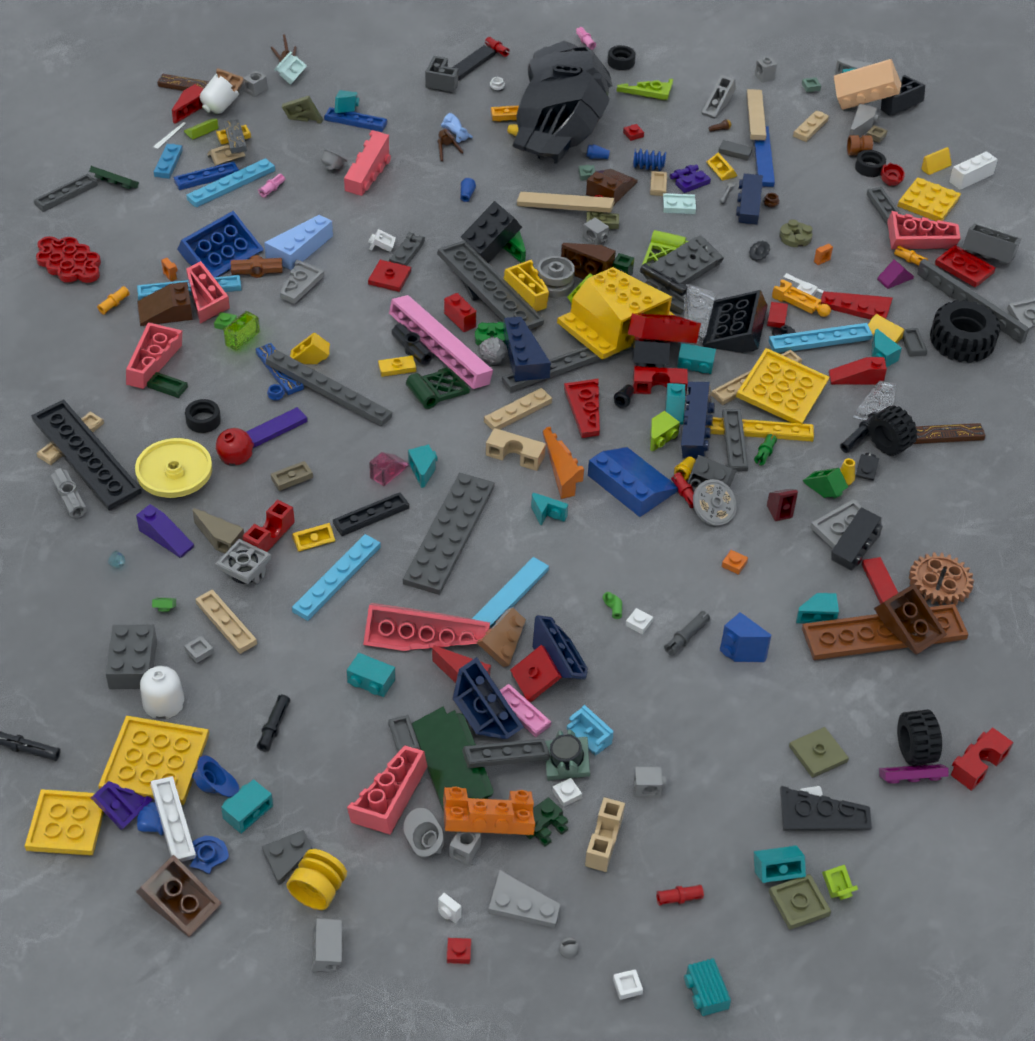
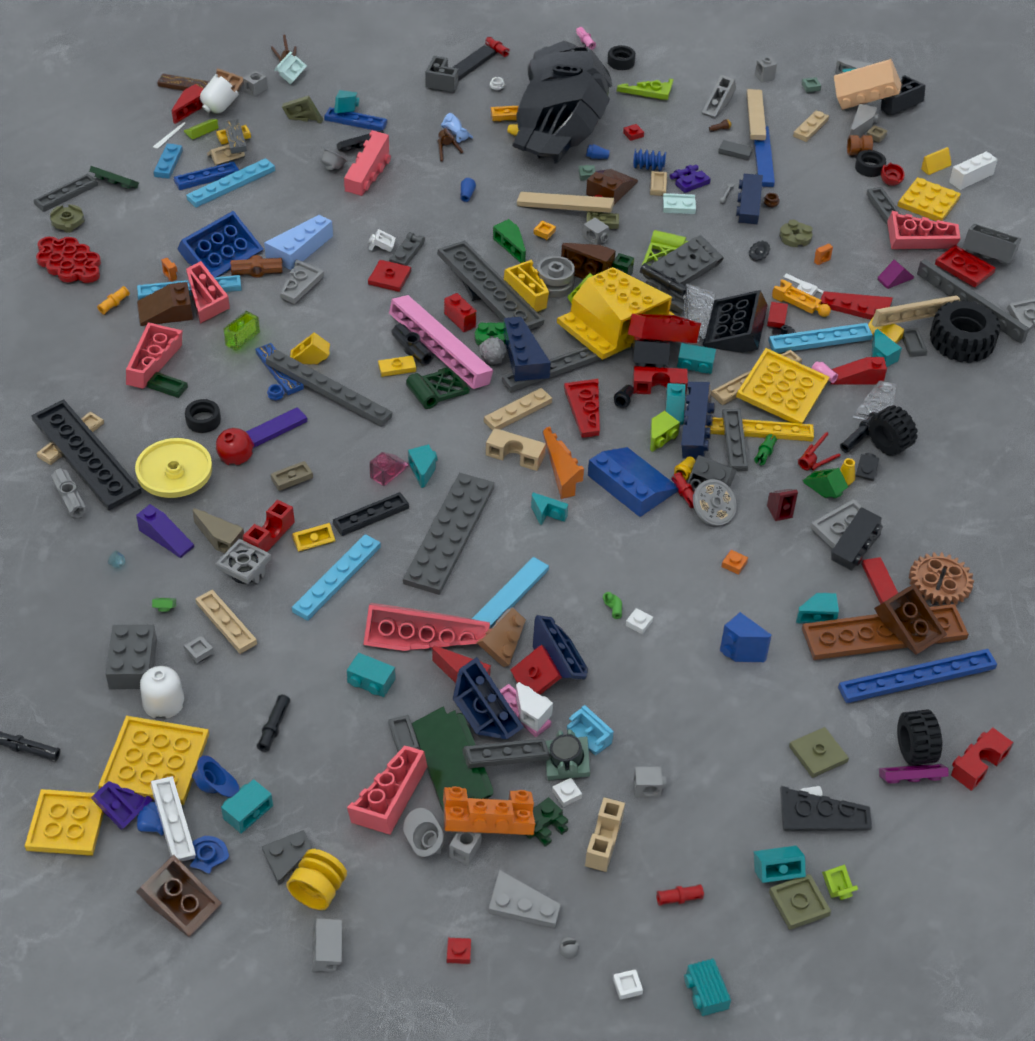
(67, 217): none -> olive plate
(223, 320): bright green plate -> none
(271, 185): bright pink axle -> none
(347, 144): none -> black plate
(449, 908): white plate -> none
(491, 231): black brick -> none
(532, 708): none -> white slope
(544, 230): none -> light orange plate
(682, 637): dark grey pin -> none
(721, 167): yellow slope -> none
(809, 458): none -> red plant
(824, 369): none -> bright pink cone
(909, 256): light orange pin -> none
(909, 311): none -> tan tile
(917, 675): none -> blue plate
(950, 433): reddish brown tile -> none

